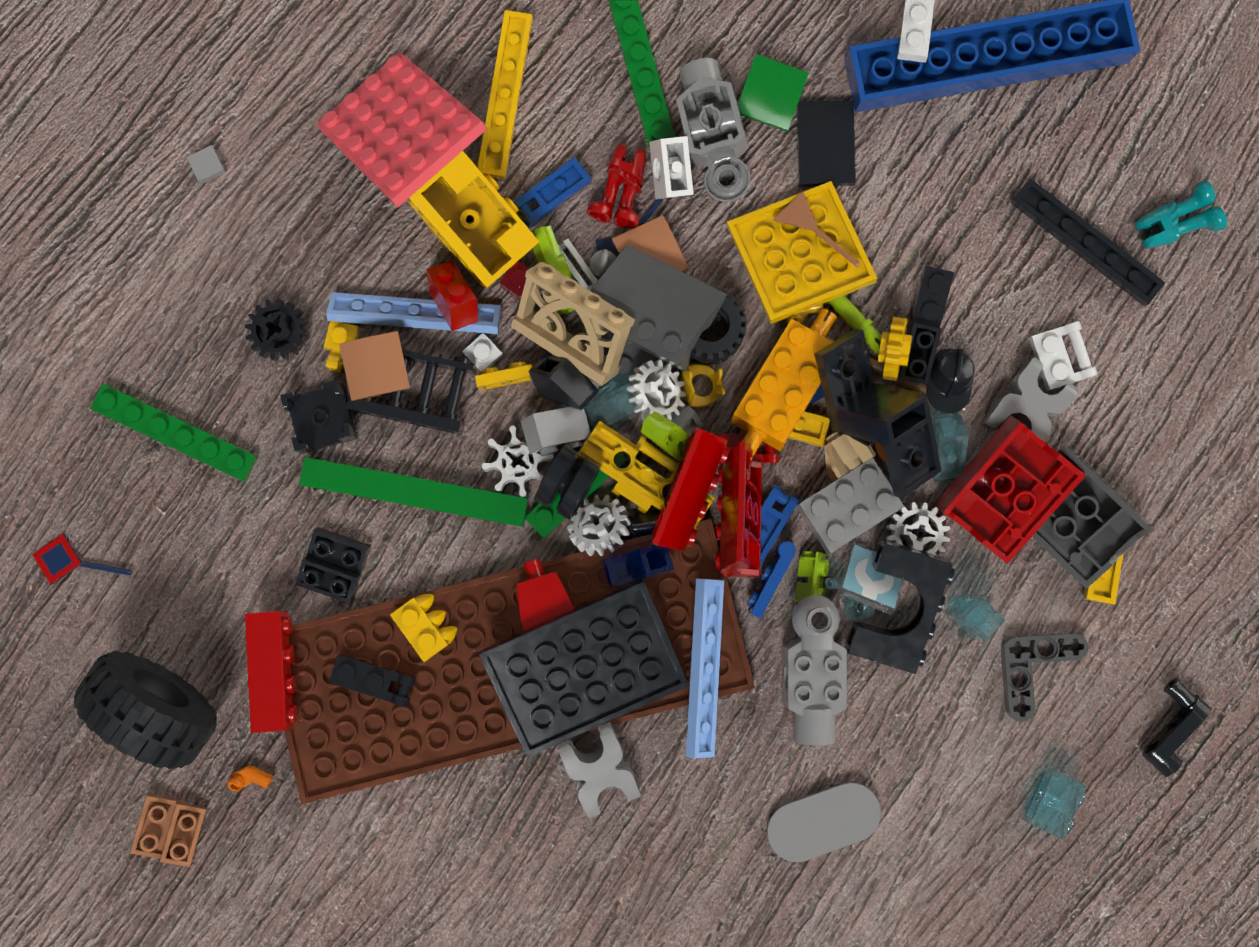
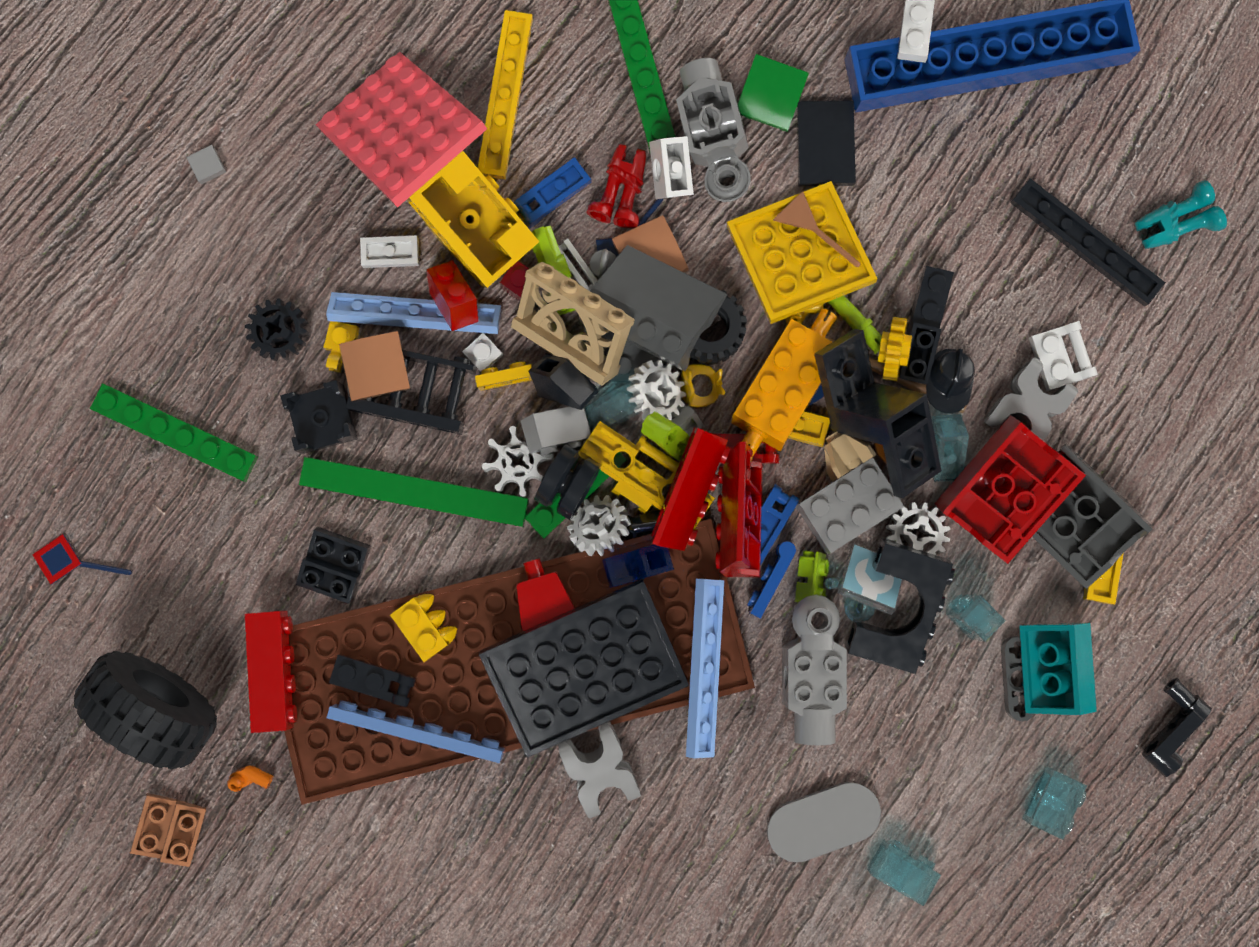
(389, 251): none -> white plate
(404, 728): none -> medium blue plate
(903, 871): none -> clear light blue brick
(1058, 668): none -> teal slope

